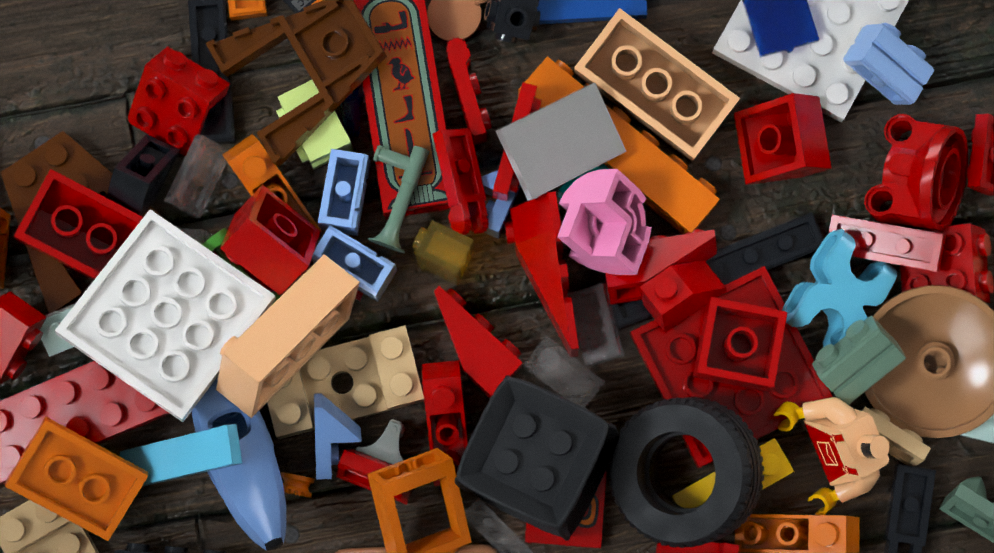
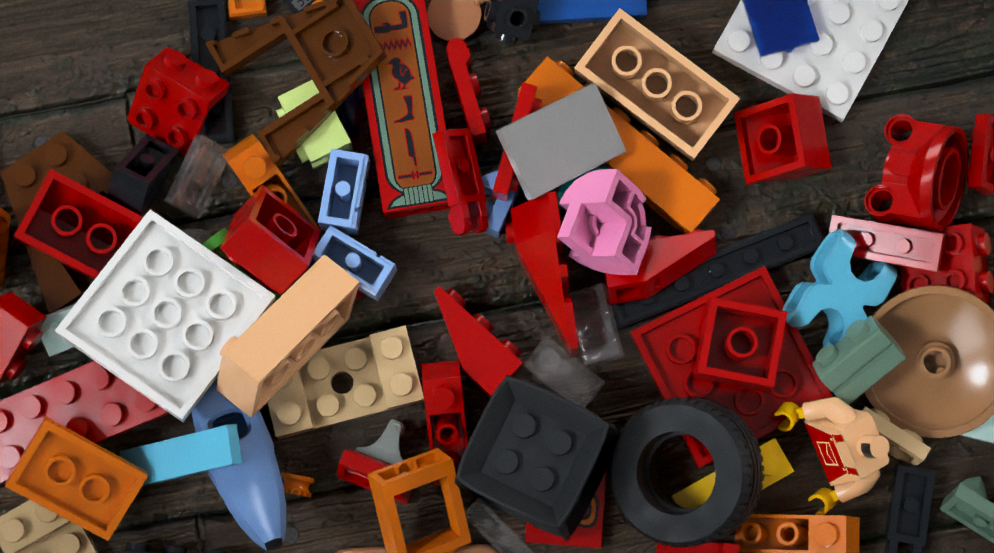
(331, 428): medium blue slope -> none
(413, 169): sand green piece -> none
(443, 251): clear yellow brick -> none
(680, 292): red slope -> none
(889, 63): light blue brick -> none

